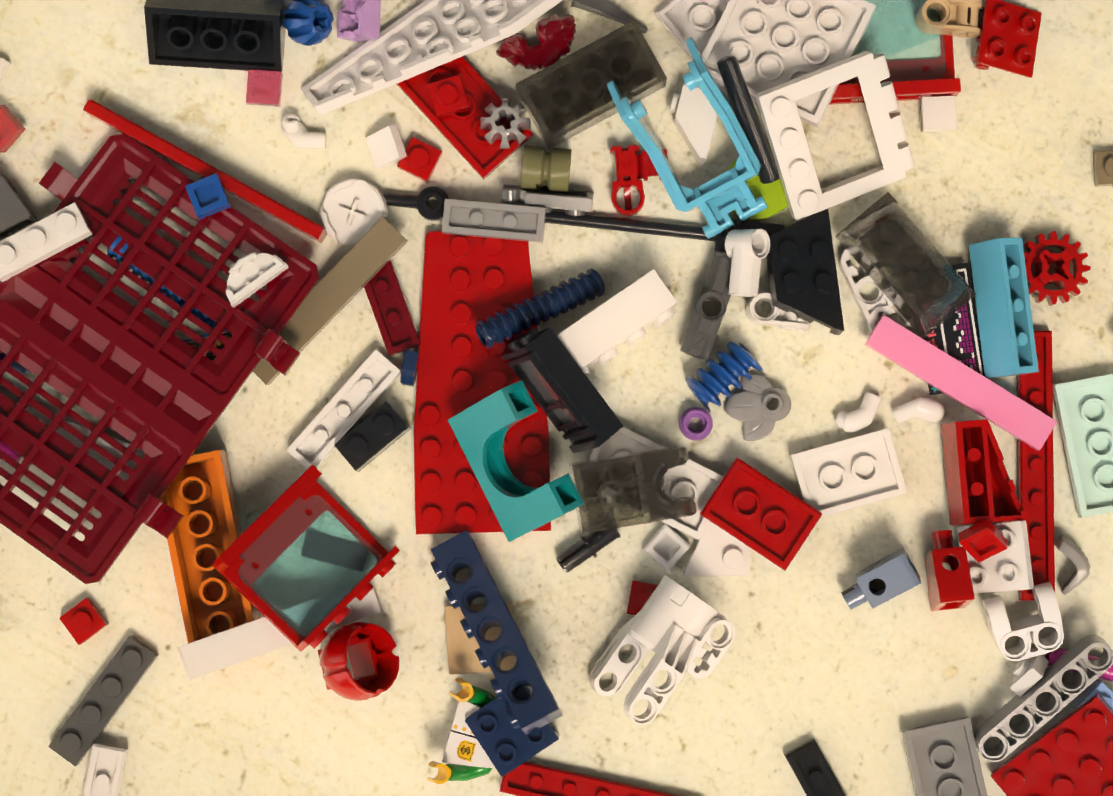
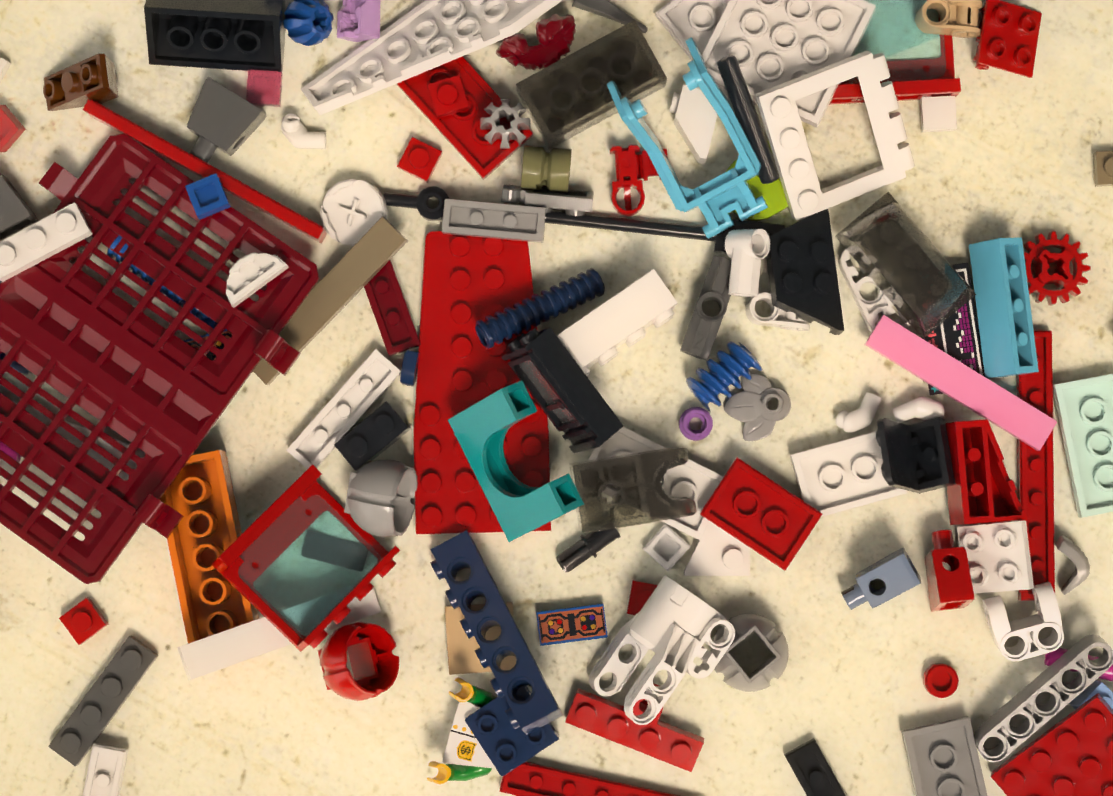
(81, 82): none -> reddish brown slope
(221, 120): none -> dark grey torso
(381, 497): none -> light grey piece
(386, 146): white tile -> none
(571, 624): none -> tile
(653, 739): none -> red plate
(772, 668): none -> light grey piece
(915, 455): none -> black bracket
(940, 680): none -> red tile
(982, 540): red plate -> none
(1028, 673): white plate -> none

